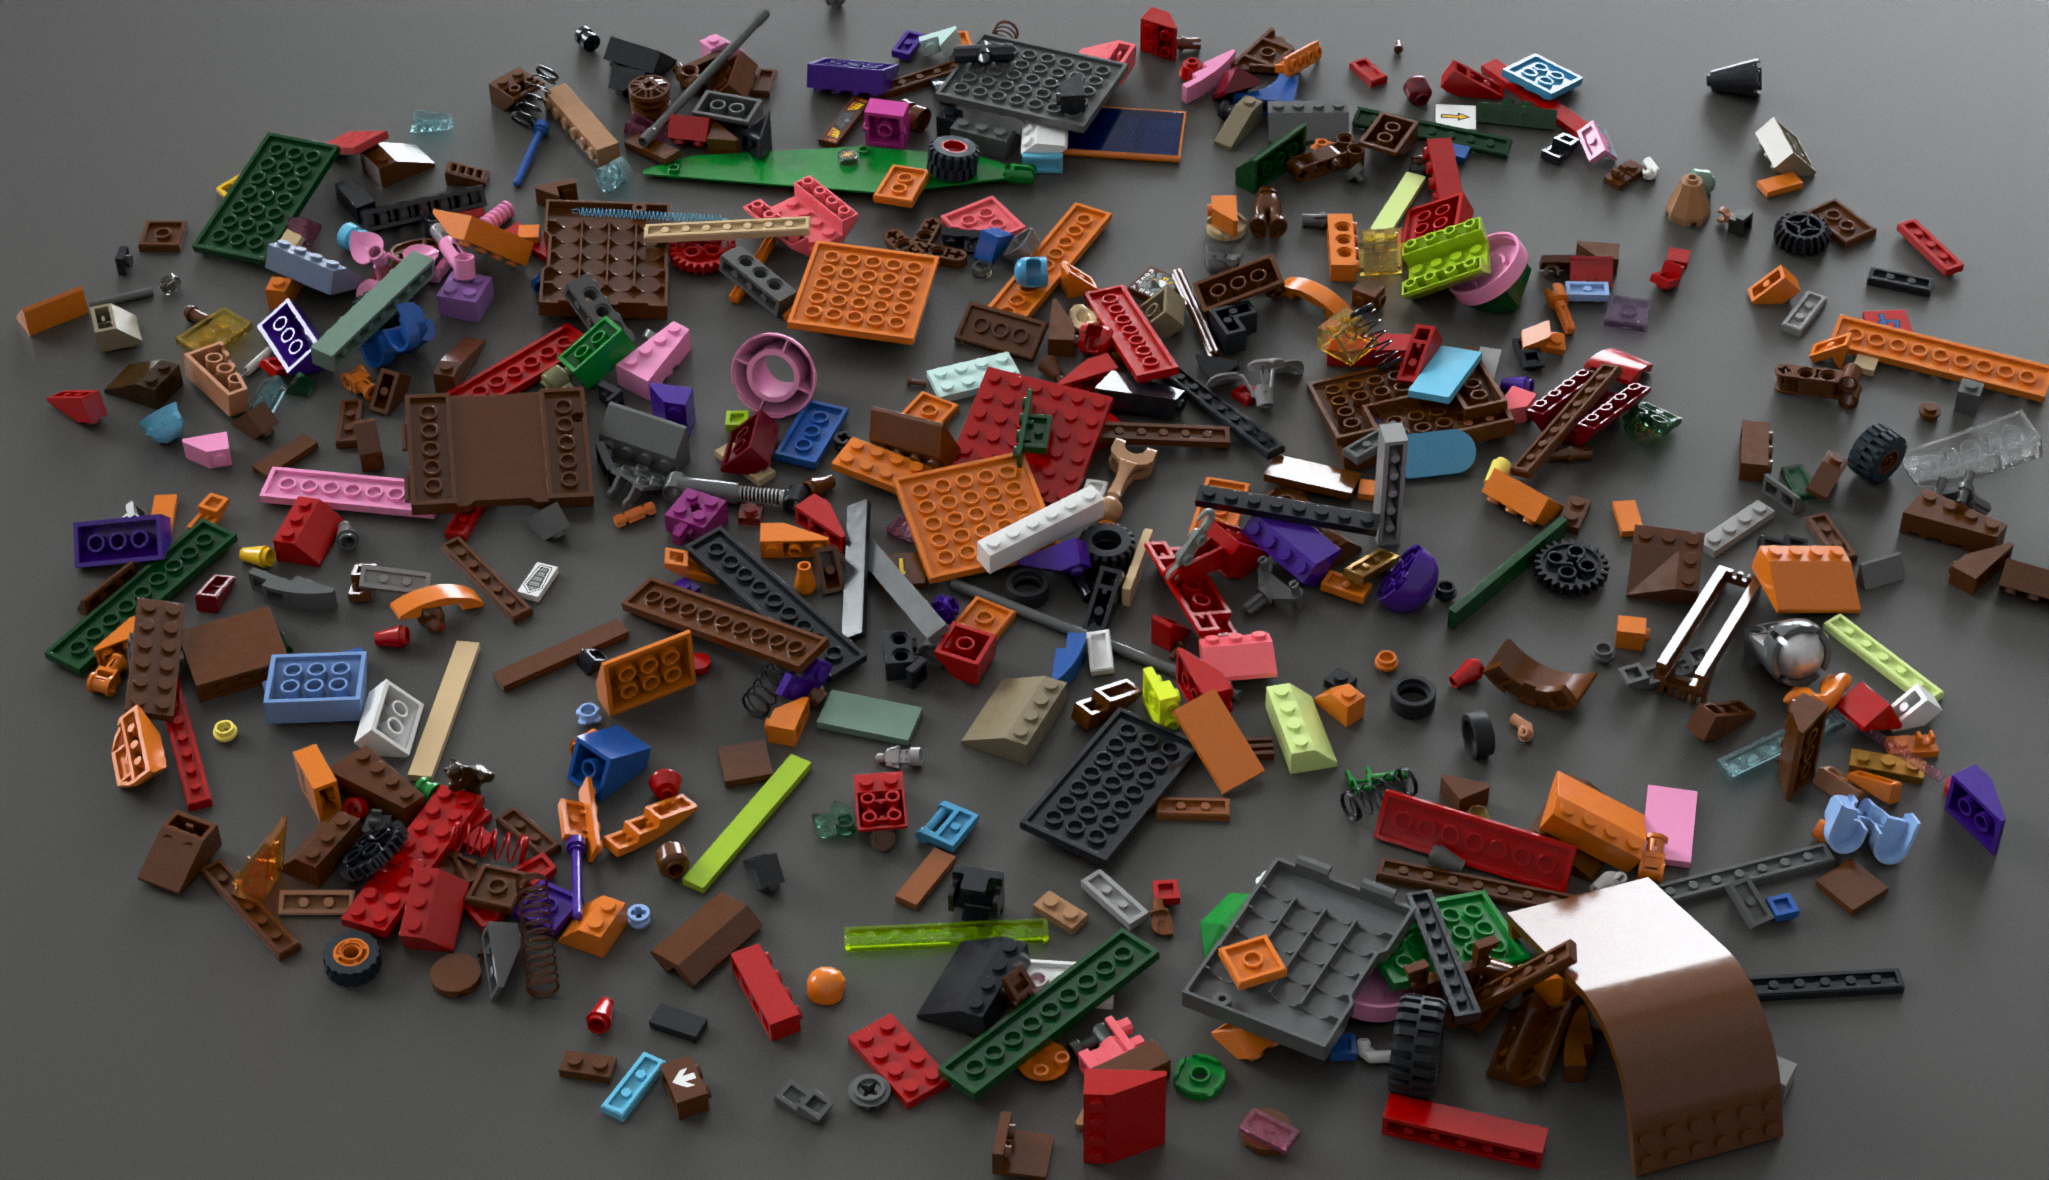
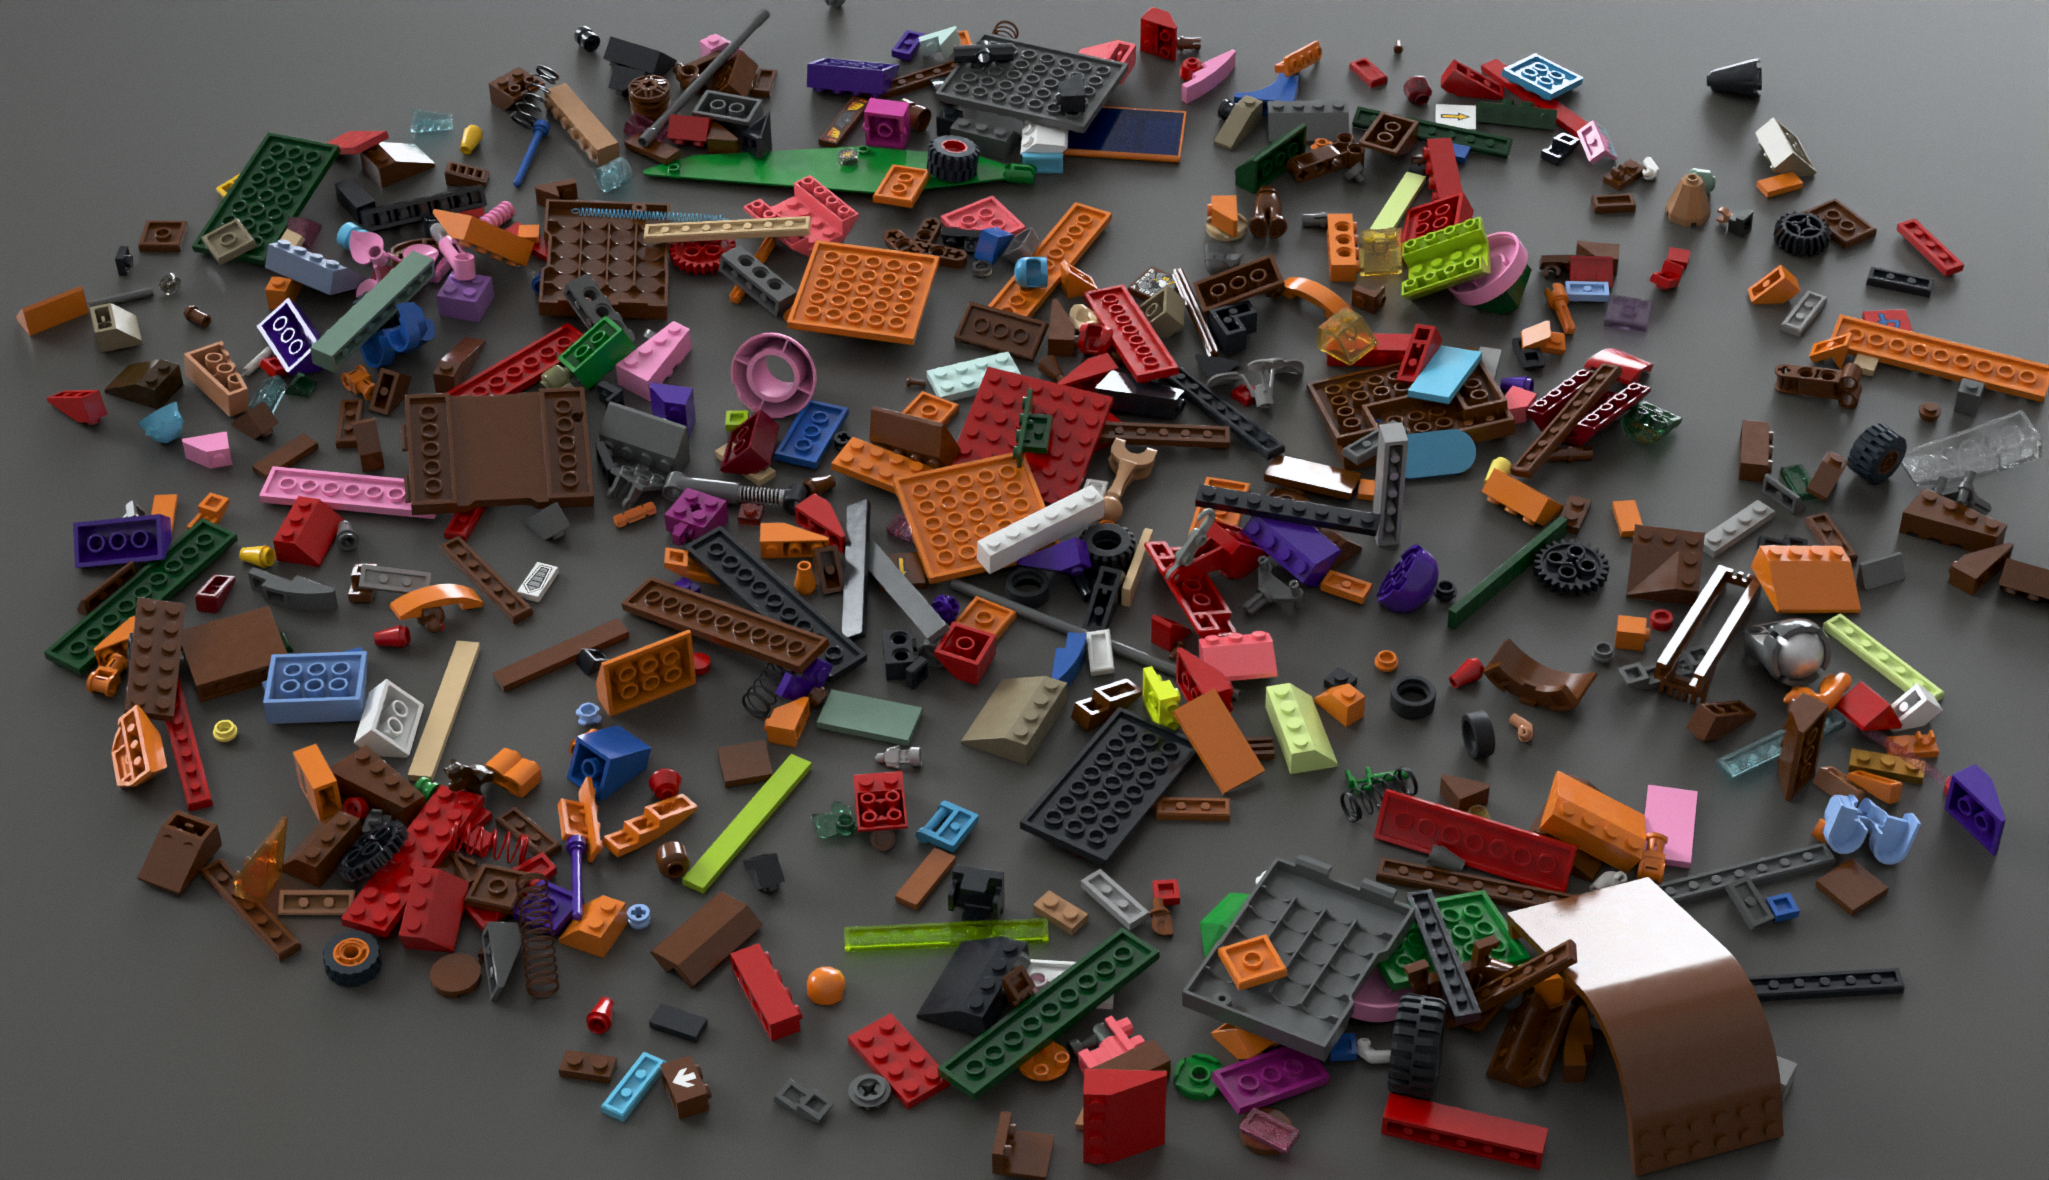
(219, 326): clear yellow plate -> none
(229, 241): none -> dark tan tile
(471, 138): none -> yellow cone
(514, 772): none -> orange brick
(1235, 81): dark red slope -> none
(1264, 53): reddish brown wing -> none
(1269, 1078): none -> magenta plate
(1365, 309): black piece -> none
(1370, 566): pearl gold plate -> none
(1613, 203): none -> reddish brown tile
(1661, 620): none -> red tile

